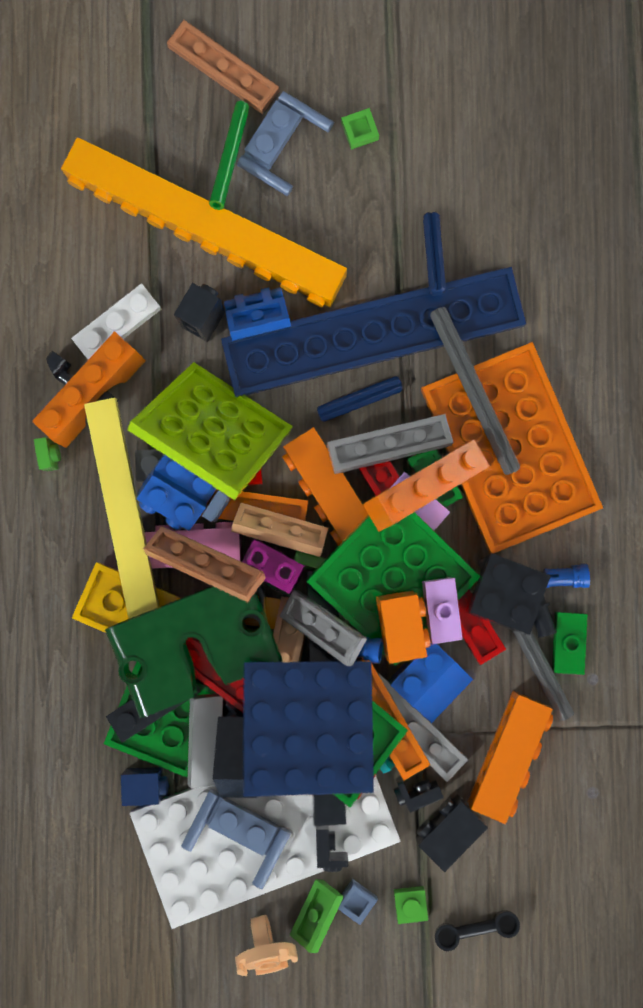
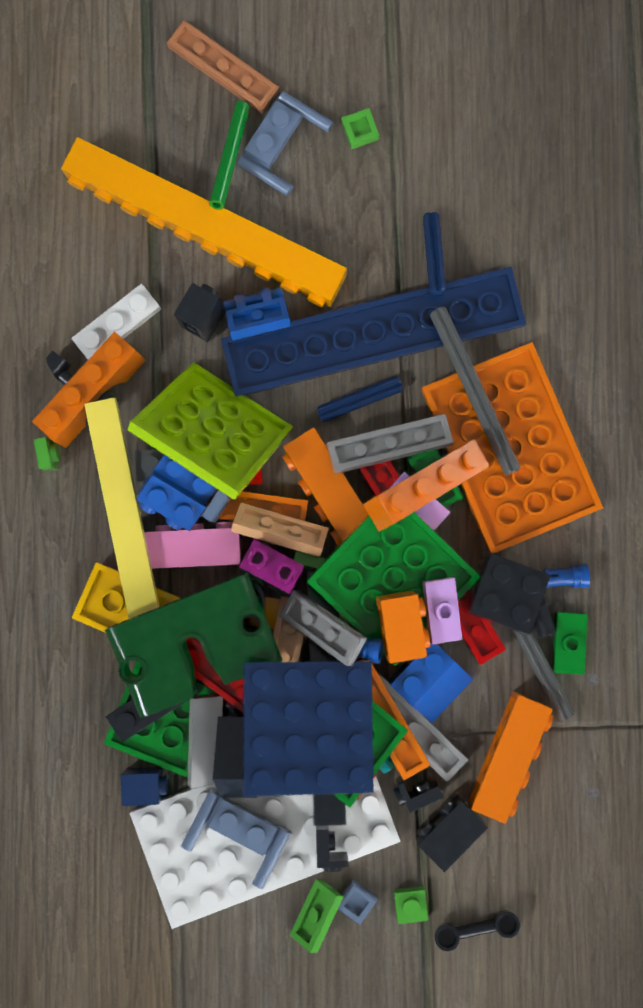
(205, 563): nougat tile -> none
(265, 956): light nougat tile -> none

